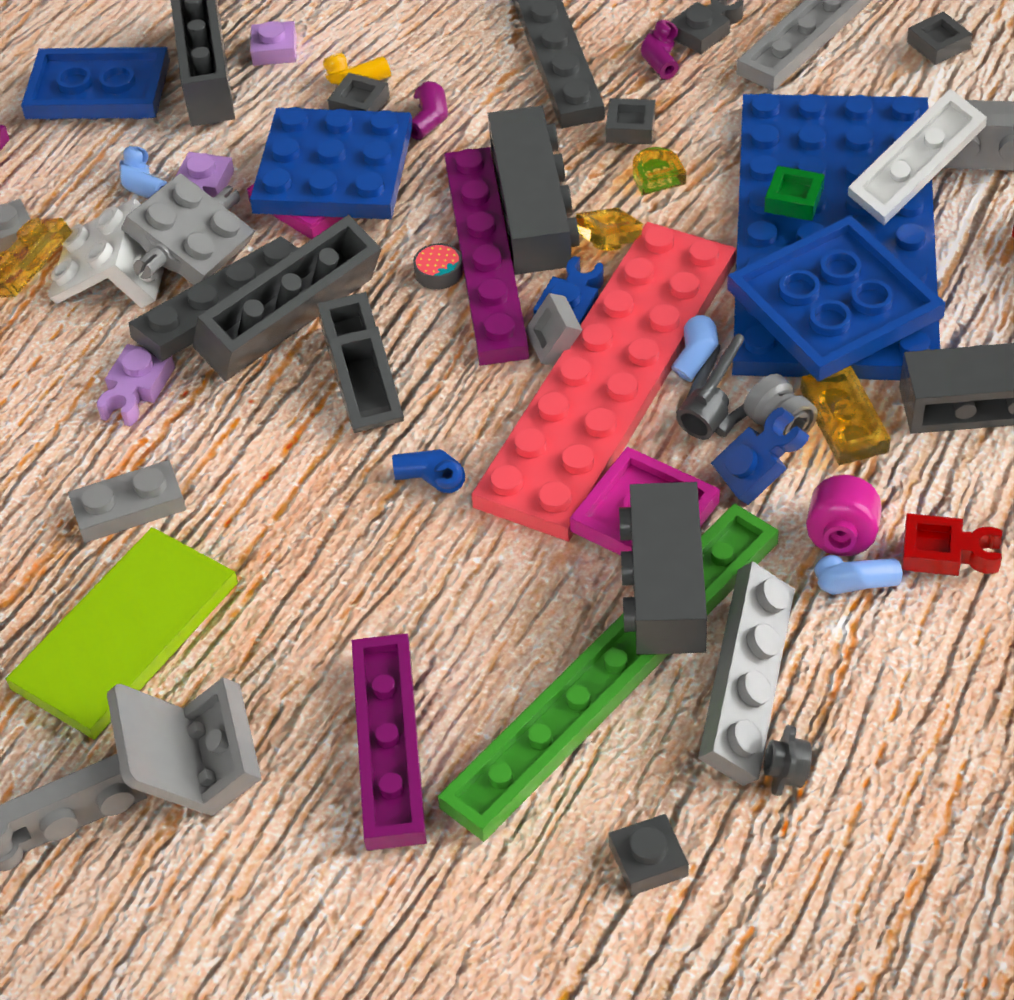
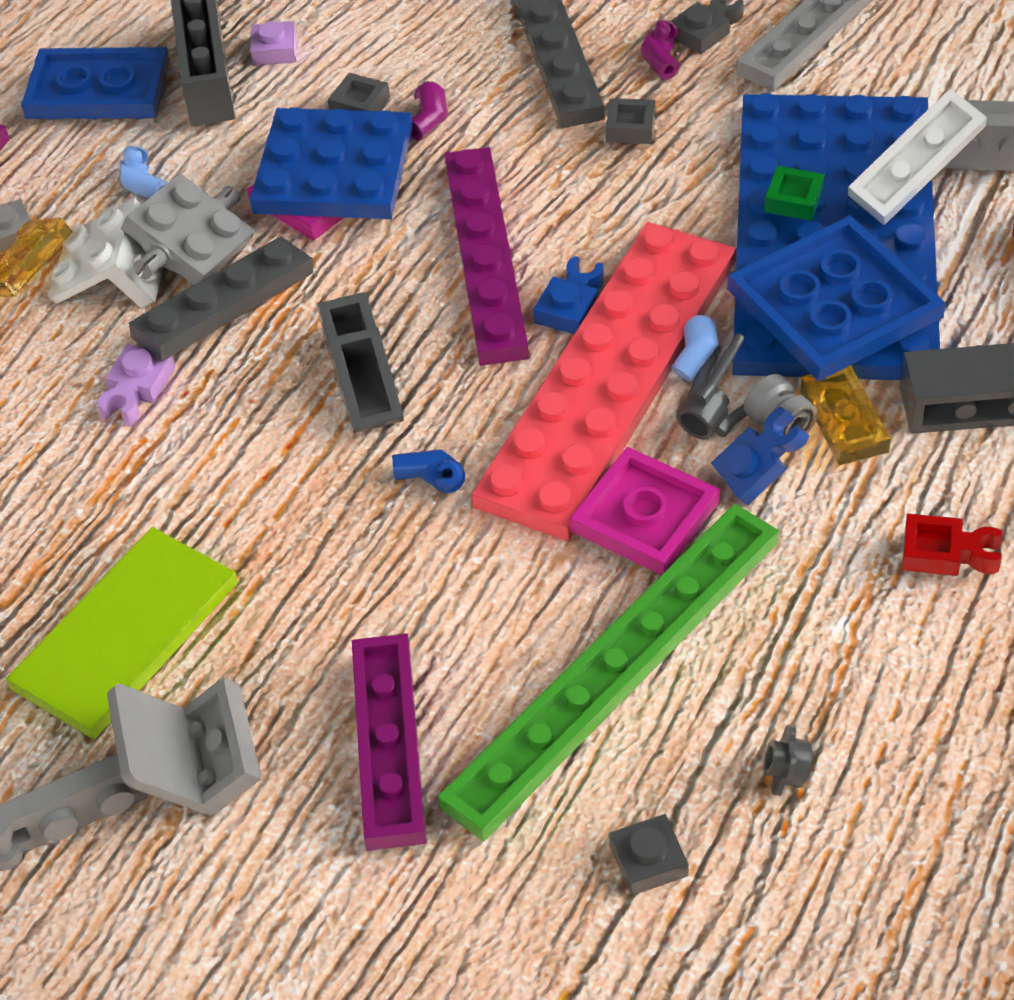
(127, 501): light grey plate -> none
(207, 171): lavender plate -> none
(285, 297): dark grey brick -> none
(337, 68): yellow arm -> none
(438, 266): tile -> none
(531, 190): dark grey brick -> none
(553, 329): light grey plate -> none
(608, 228): clear yellow plate -> none
(657, 170): clear yellow tile -> none
(664, 569): dark grey brick -> none
(747, 674): light grey plate -> none
(844, 577): light blue arm -> none
(846, 512): dark pink head -> none
(939, 38): dark grey plate -> none

